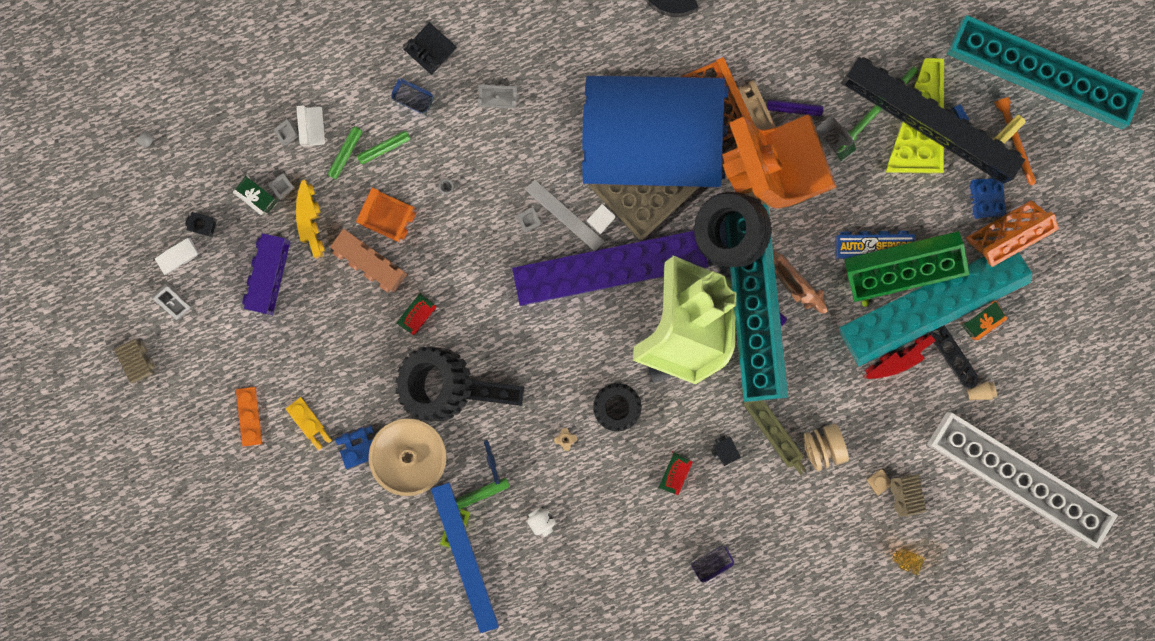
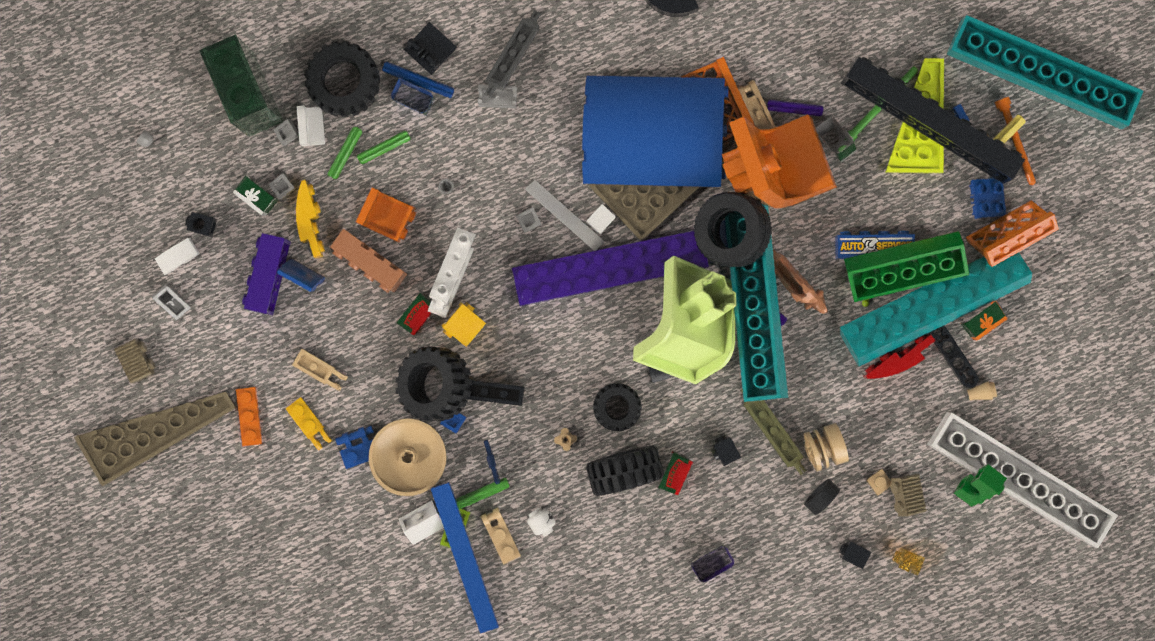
(128, 444): none -> dark tan wing
(241, 86): none -> clear green brick
(300, 275): none -> blue slope
(317, 368): none -> tan hinge
(328, 58): none -> black tyre
(418, 79): none -> blue axle
(421, 522): none -> white panel
(451, 272): none -> white fence
(454, 423): none -> blue plate
(463, 324): none -> yellow plate
(501, 536): none -> tan plate
(512, 54): none -> dark grey plate
(625, 470): none -> black tyre
(822, 496): none -> black tyre
(854, 554): none -> black brick
(980, 487): none -> green arch

